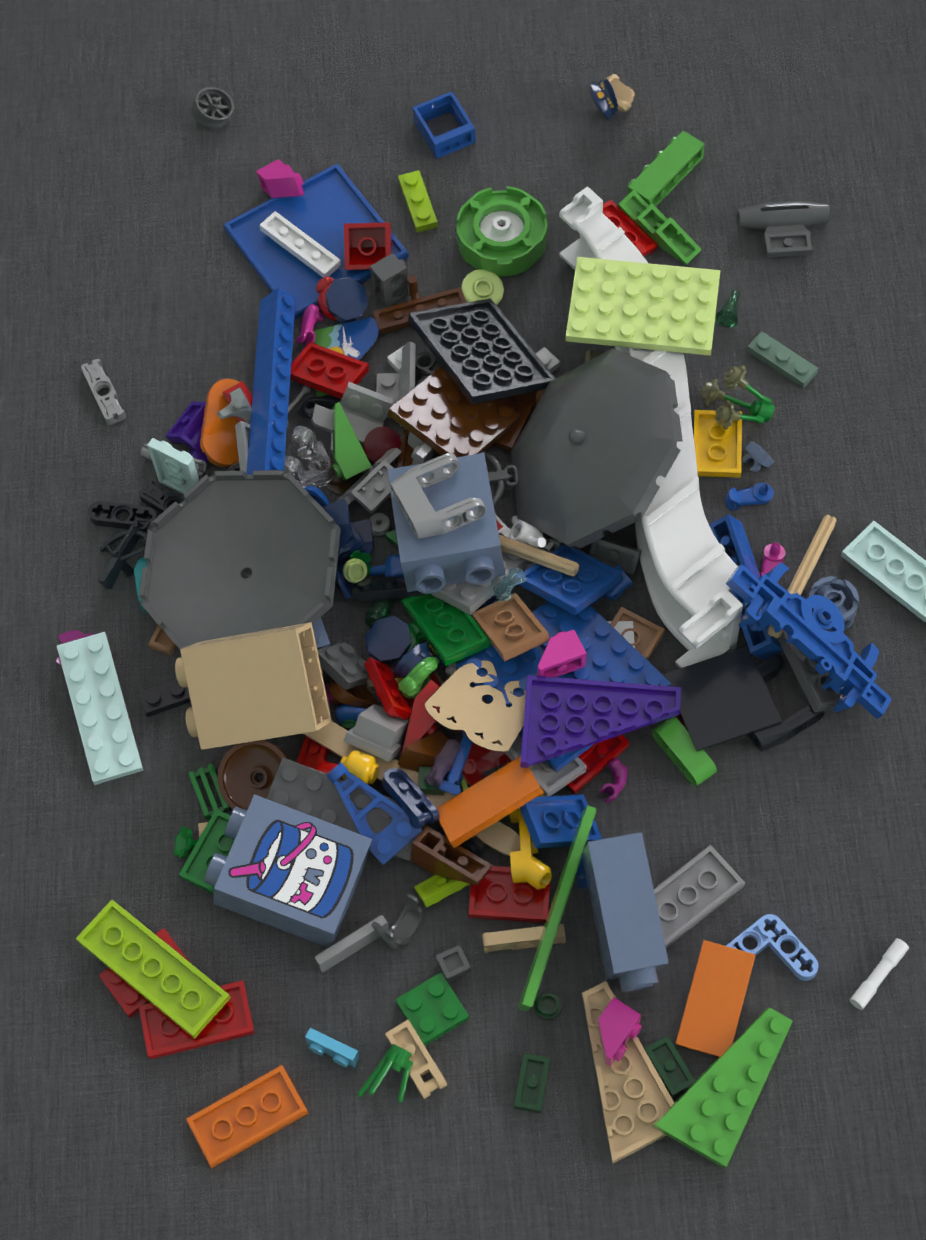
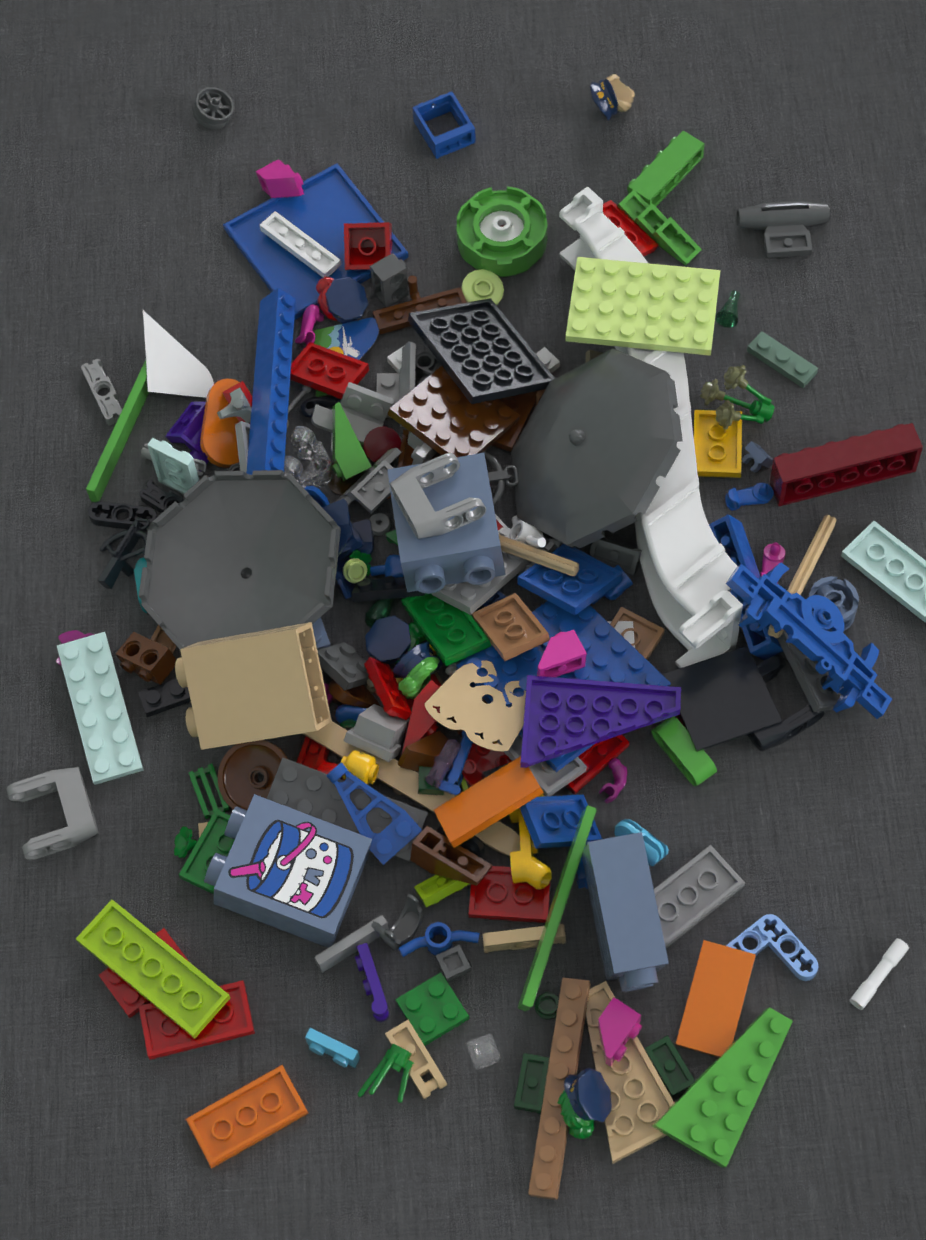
(75, 806): none -> light grey connector
(118, 437): none -> bright green tile
(146, 658): none -> reddish brown brick
(171, 366): none -> white sticker
(372, 984): none -> dark purple plate
(409, 797): dark blue plate -> none
(417, 201): lime plate -> none
(438, 929): none -> blue piece
(483, 1051): none -> clear tile
(514, 577): clear light blue piece -> none
(563, 1062): none -> medium nougat plate
(583, 1101): none -> dark blue piece
(654, 848): none -> medium azure arm
(845, 464): none -> dark red brick

